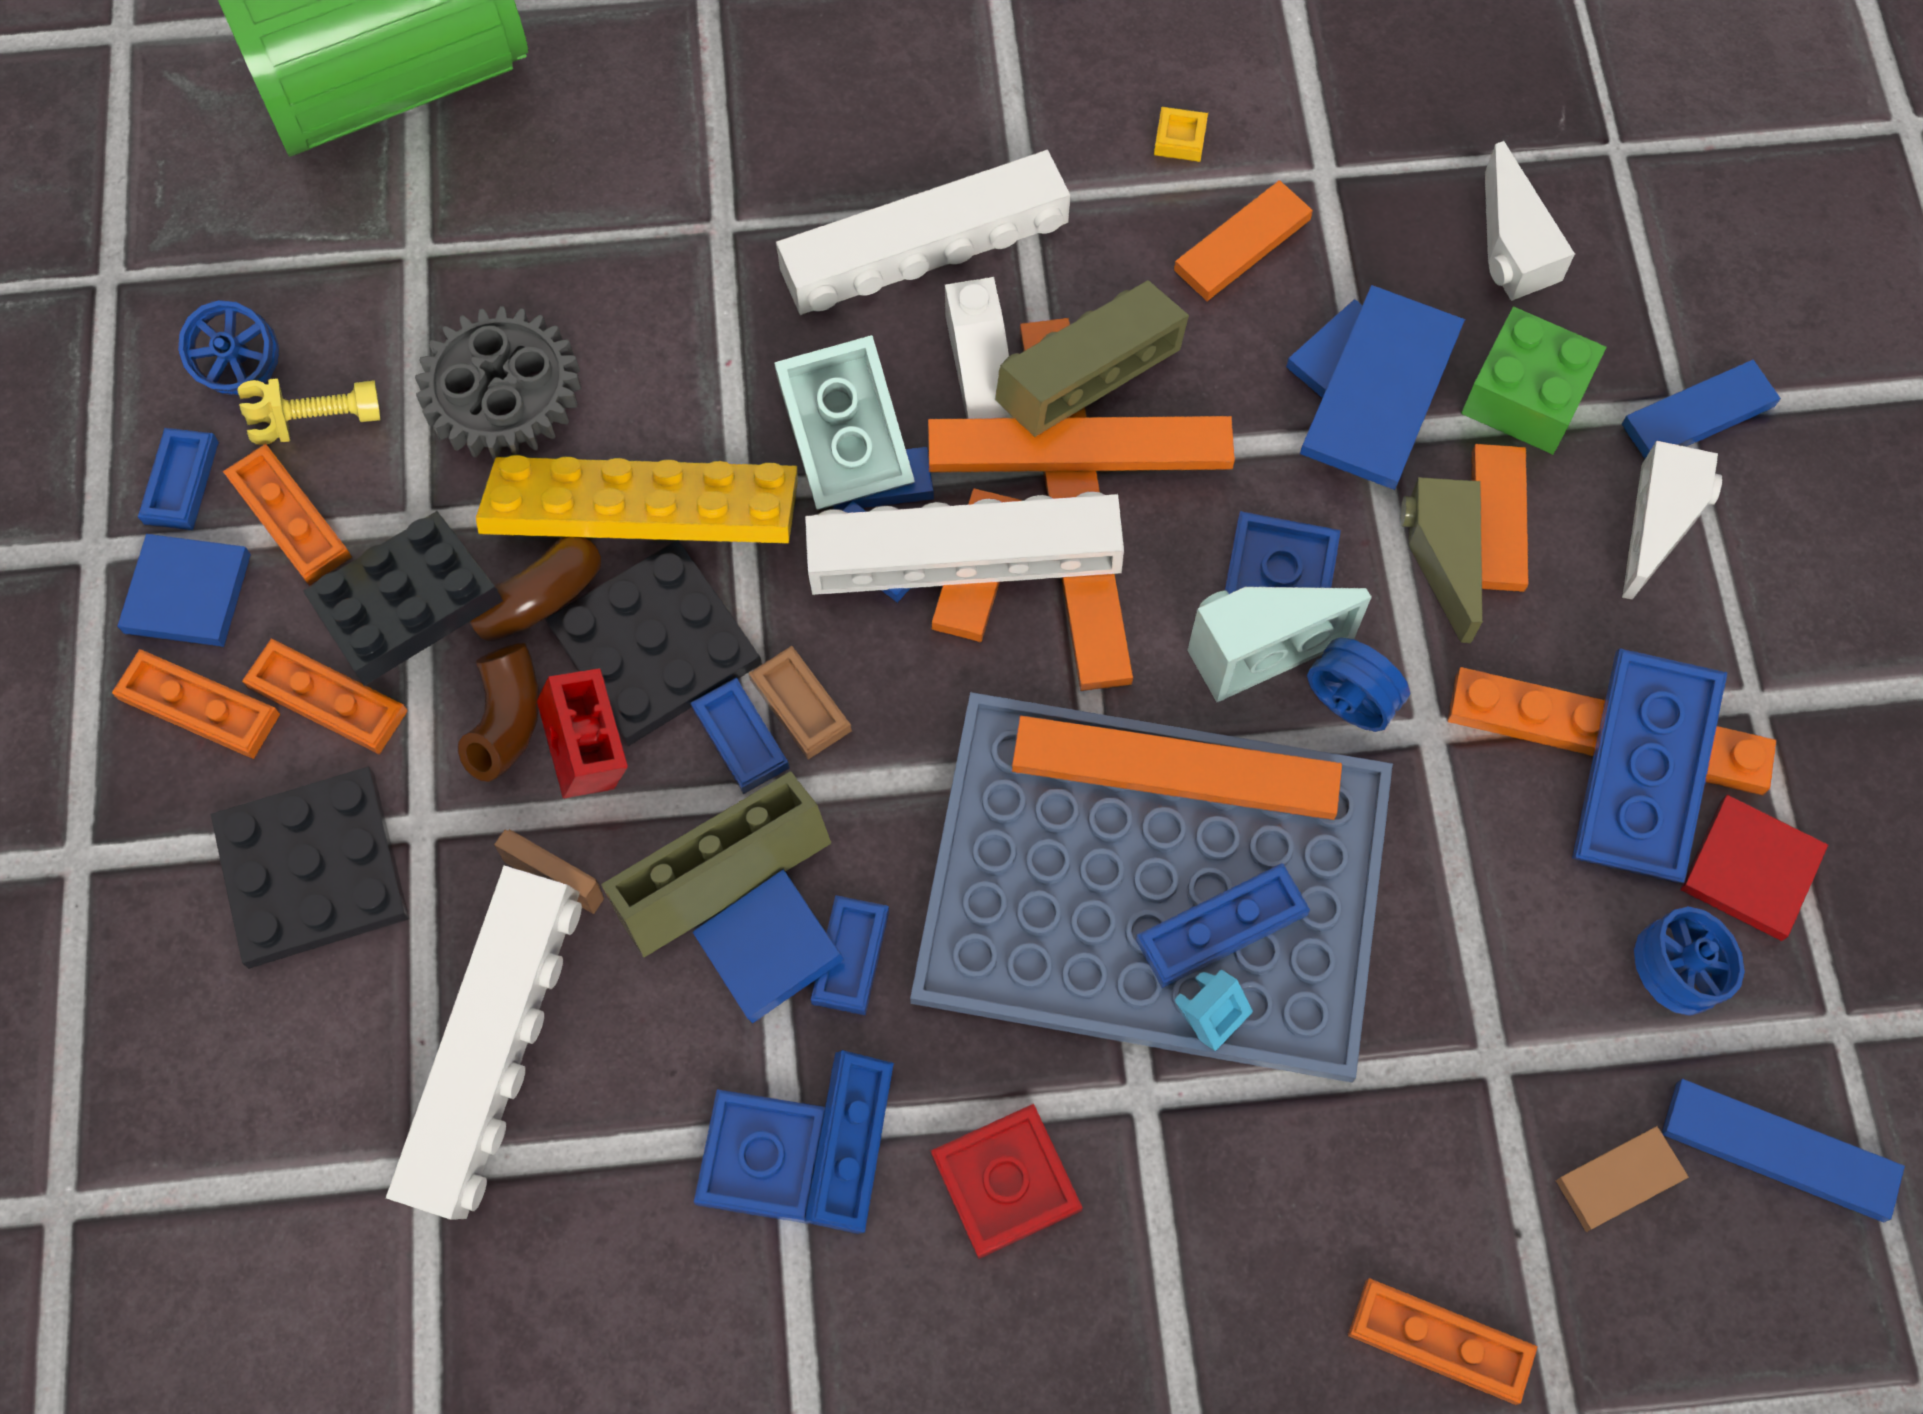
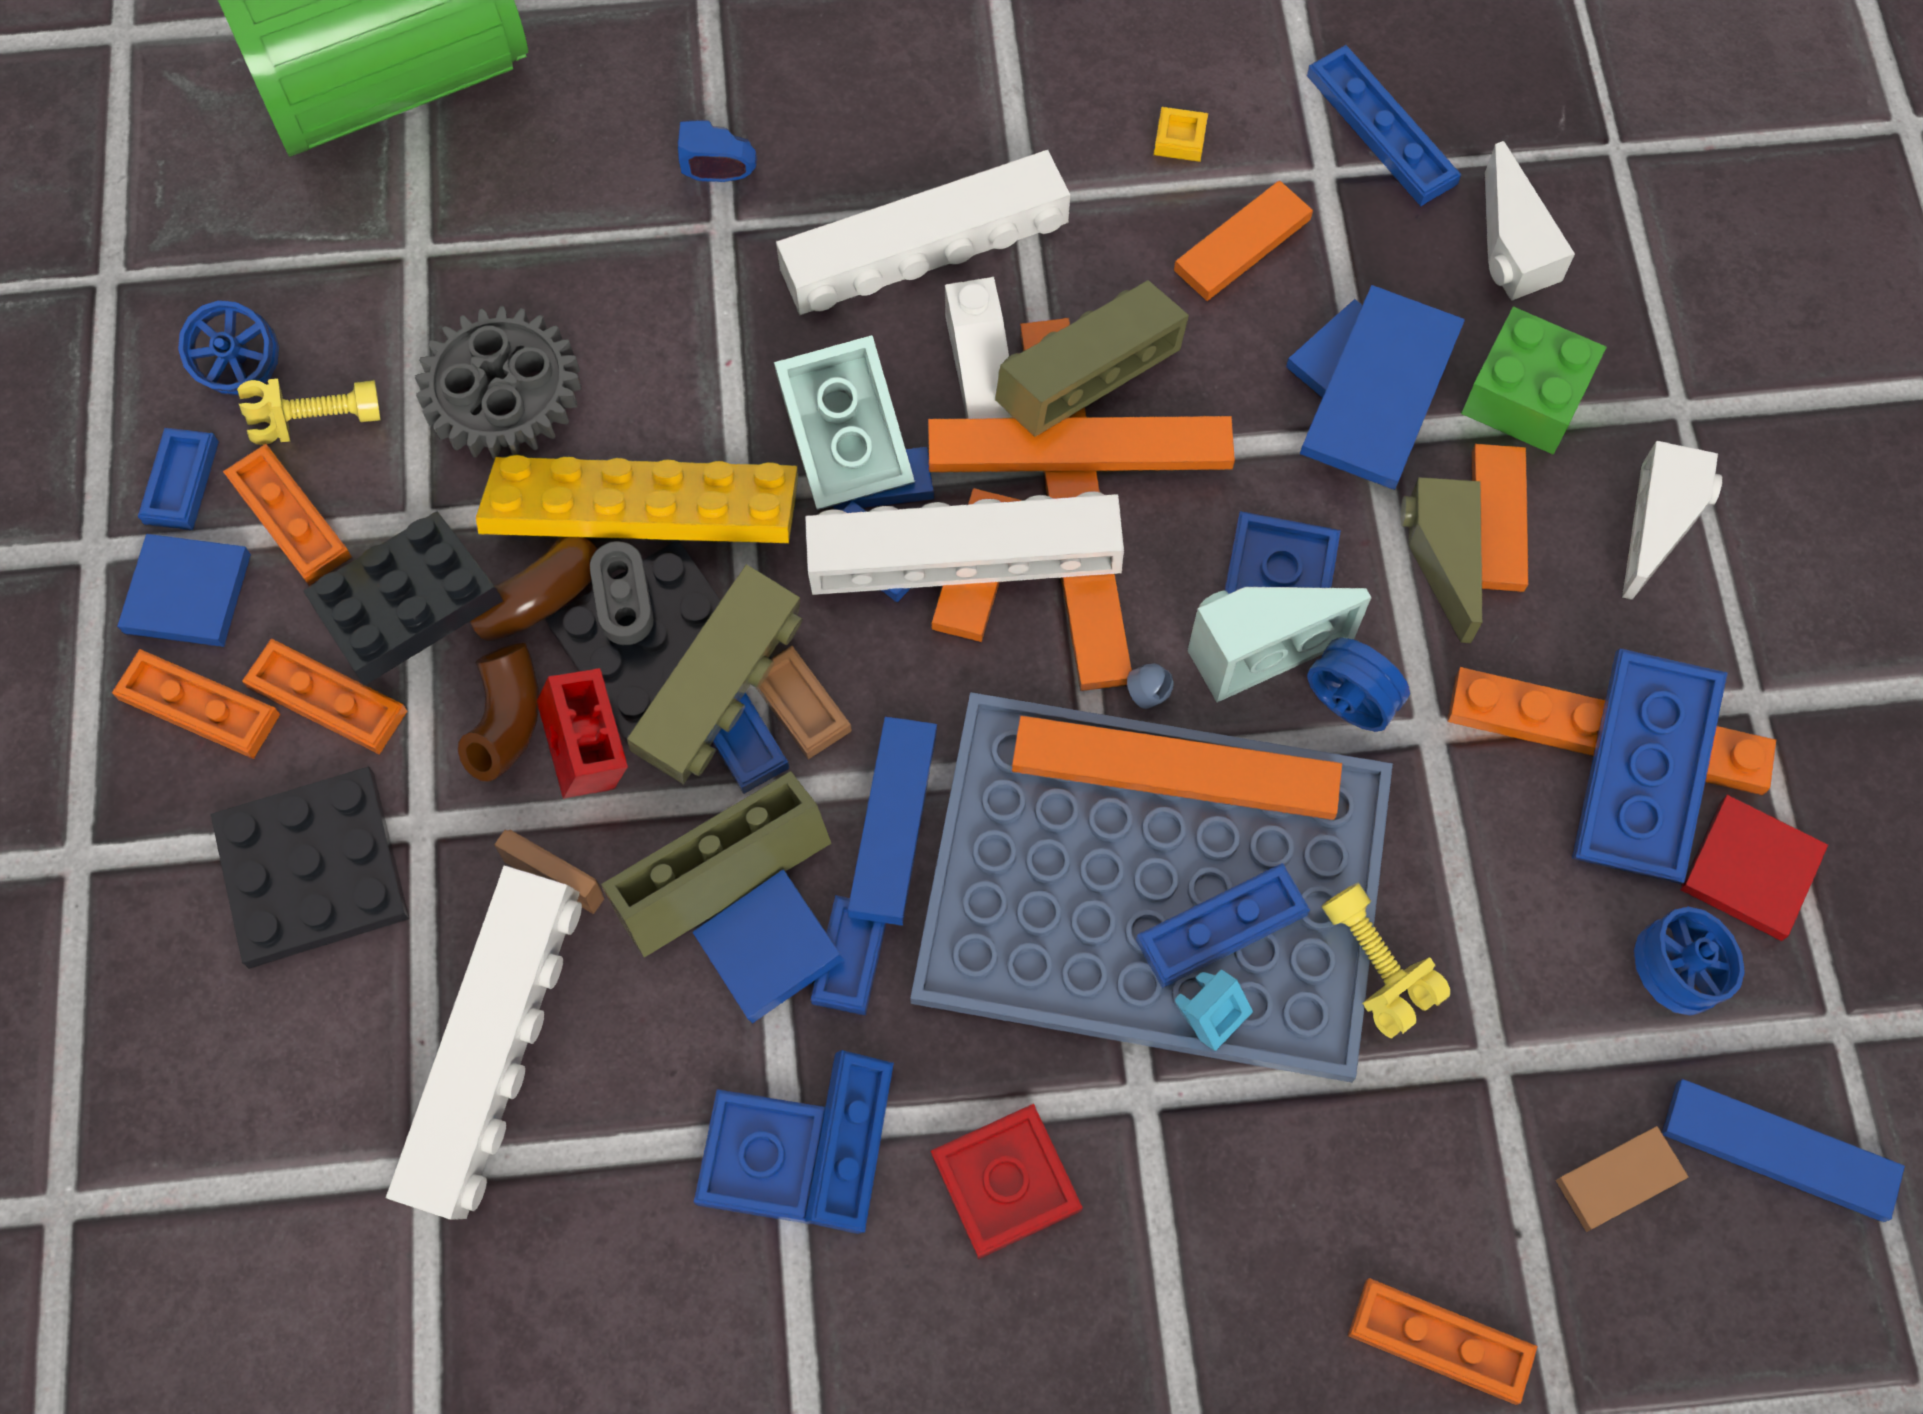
(621, 596): none -> dark grey plate
(713, 152): none -> blue rock
(715, 675): none -> olive brick
(892, 821): none -> blue tile
(1150, 685): none -> sand blue hinge
(1383, 125): none -> blue tile
(1422, 982): none -> light yellow bar
(1703, 409): blue tile -> none

